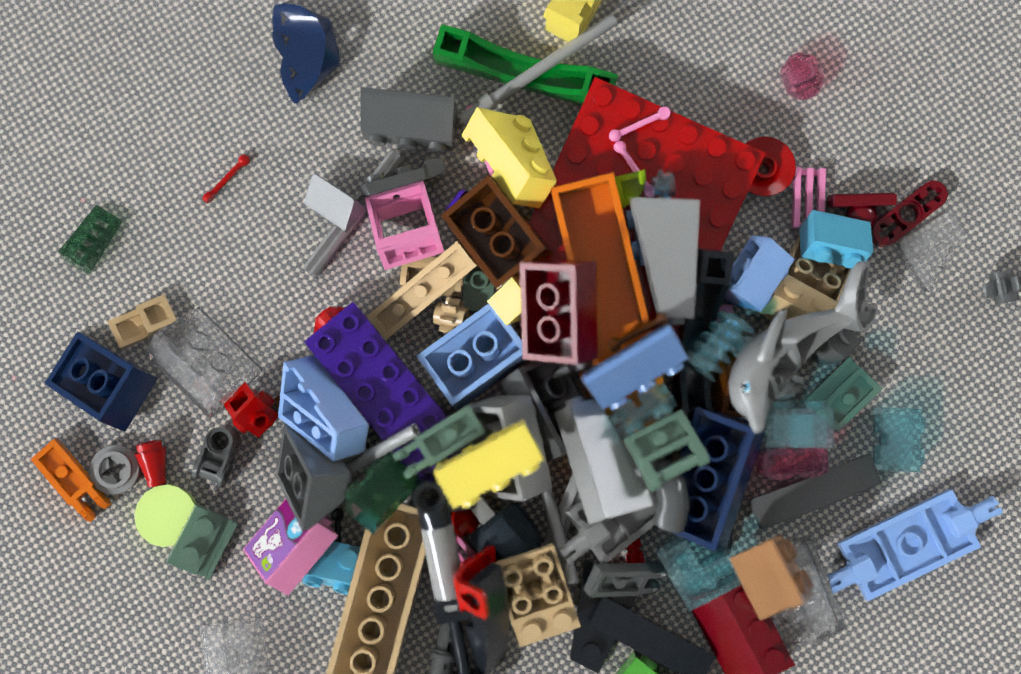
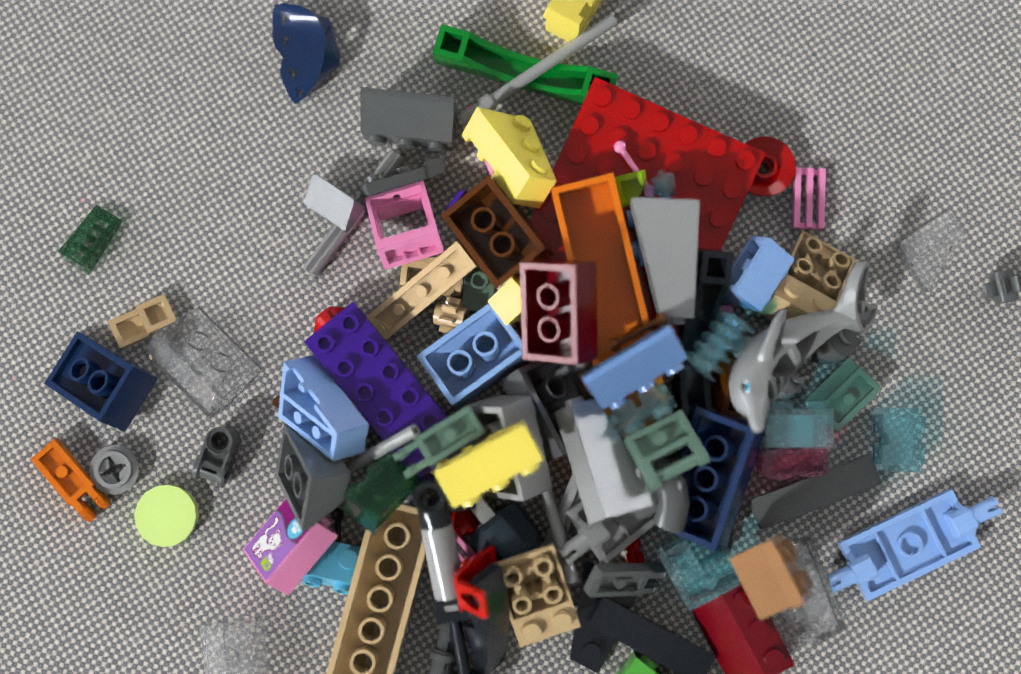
(152, 461): red cone -> none
(202, 541): sand green plate -> none
(243, 160): red hinge -> none
(251, 410): red brick -> none
(663, 114): bright pink hinge -> none
(802, 76): clear pink head -> none
(835, 239): medium azure brick -> none
(861, 205): dark red tile -> none
(929, 207): dark red beam -> none

